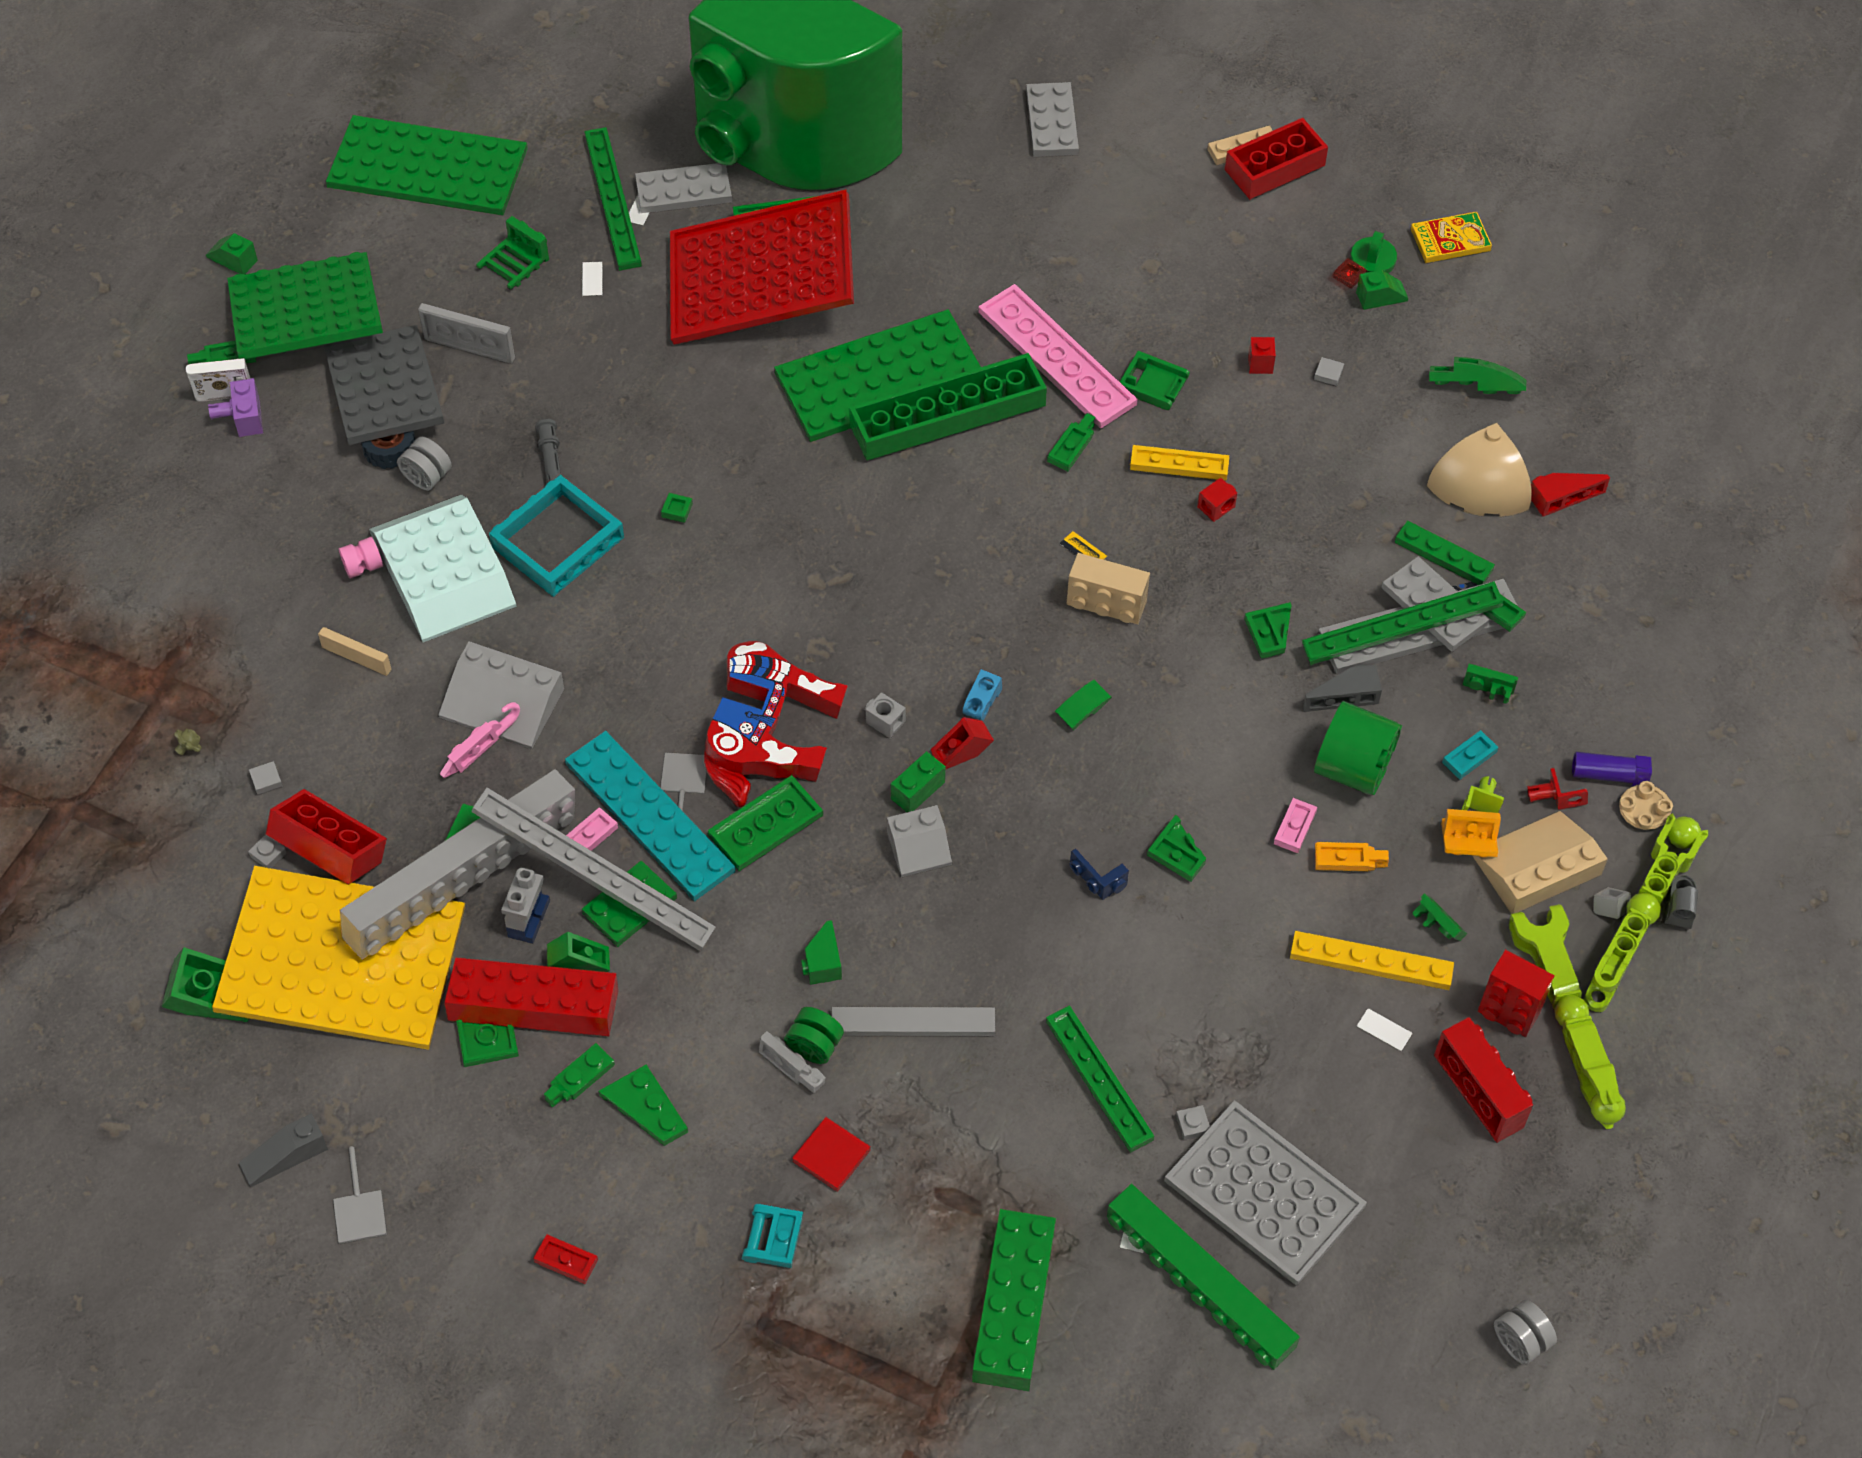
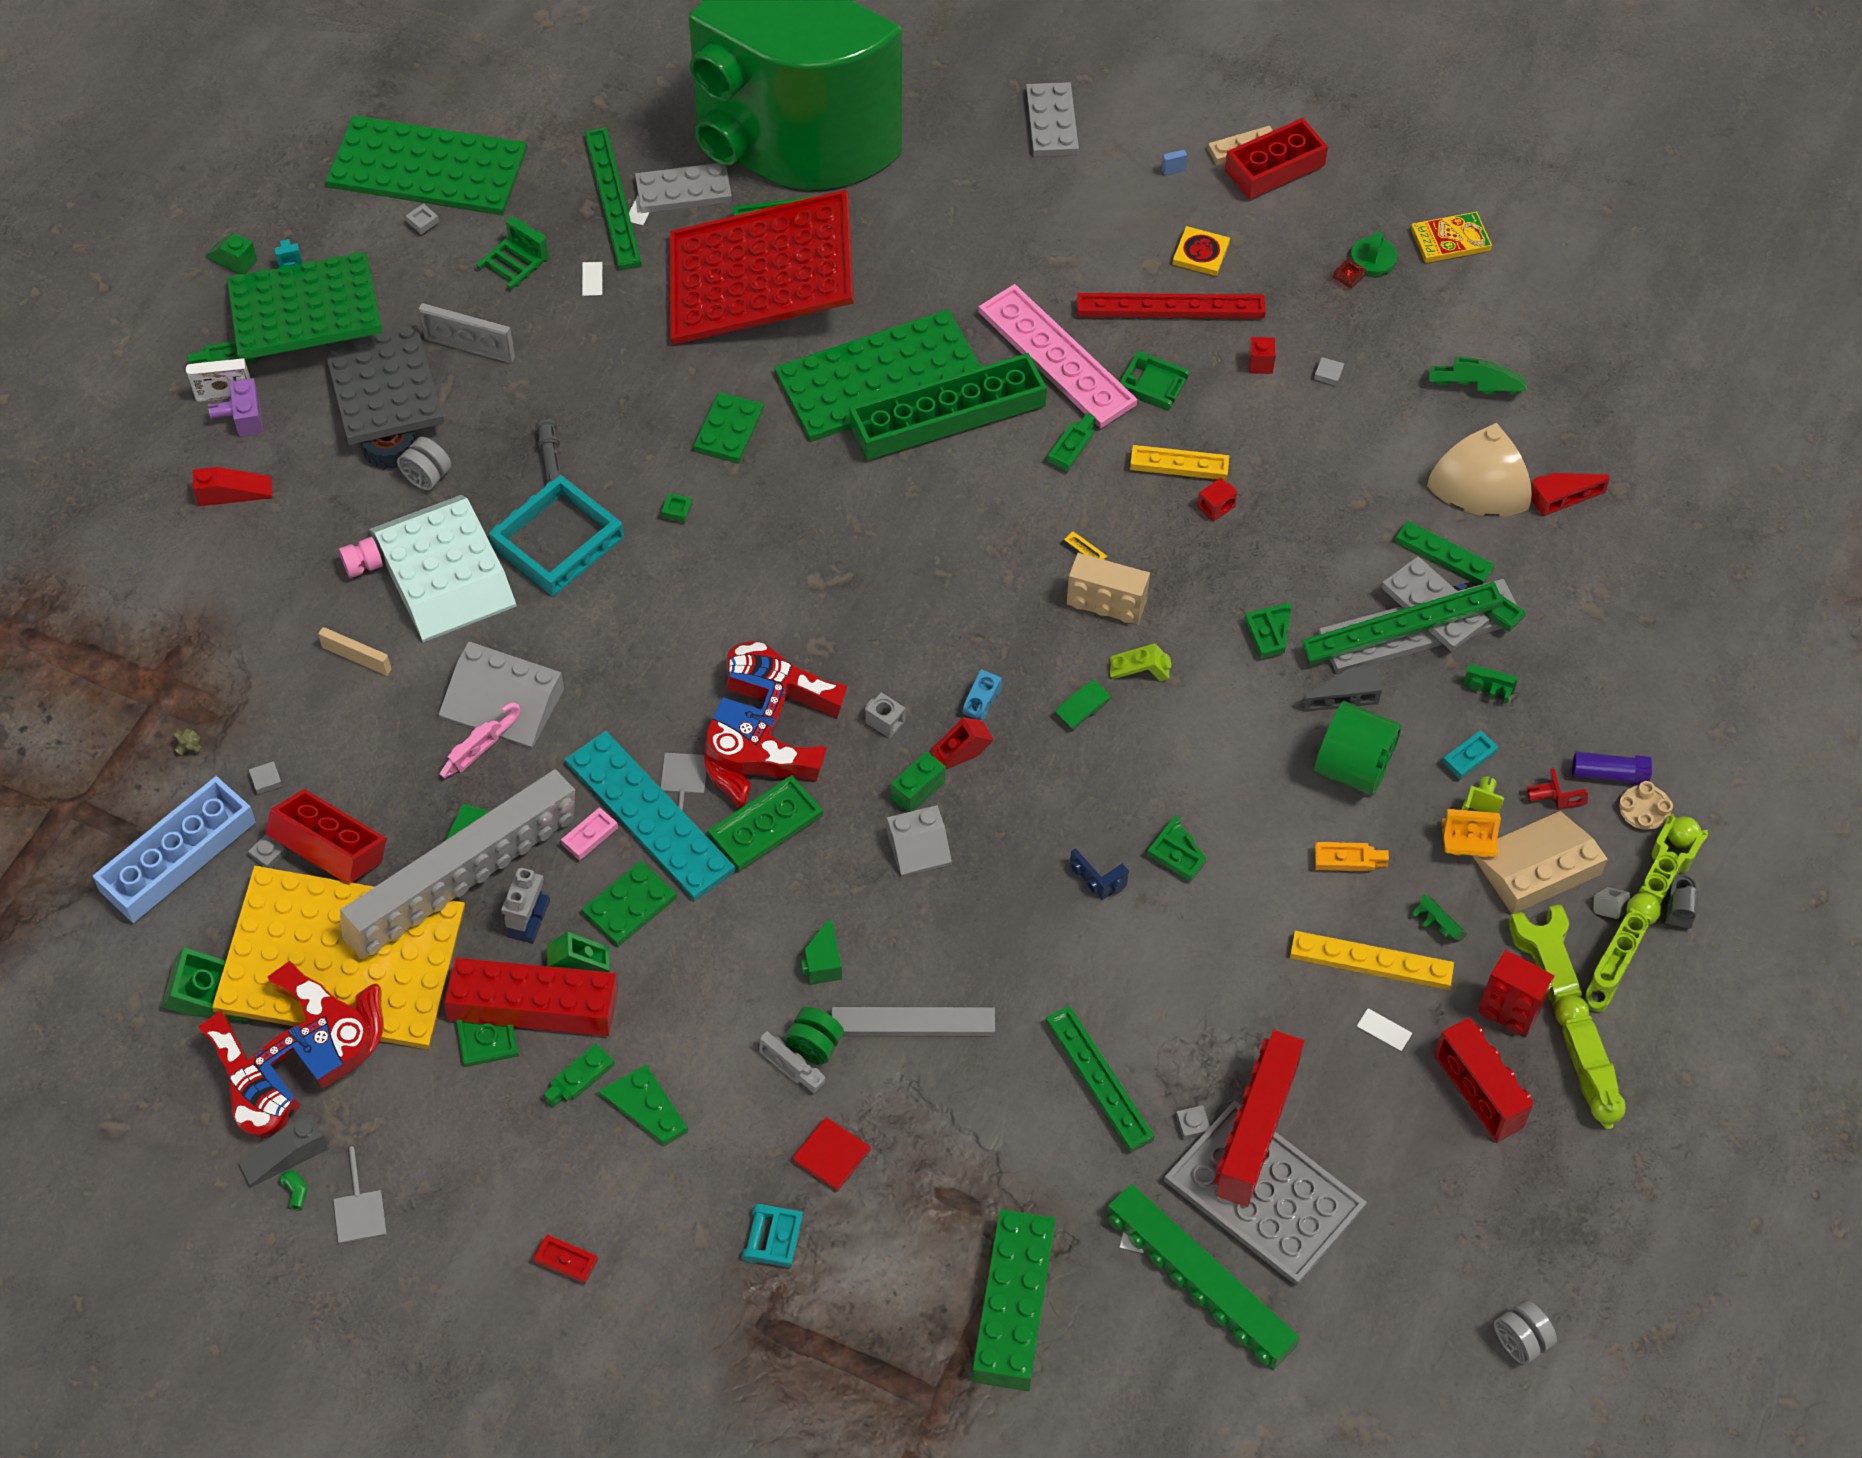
(174, 849): none -> light blue brick
(226, 486): none -> red slope
(288, 254): none -> teal tile
(298, 1187): none -> green arm
(328, 1042): none -> animal
(422, 218): none -> light grey plate
(593, 869): light grey plate -> none
(728, 427): none -> green plate
(1141, 659): none -> lime bracket
(1171, 305): none -> red plate
(1174, 162): none -> medium blue tile
(1201, 251): none -> tile
(1258, 1117): none -> red brick
(1295, 825): bright pink plate -> none
(1379, 290): green slope -> none

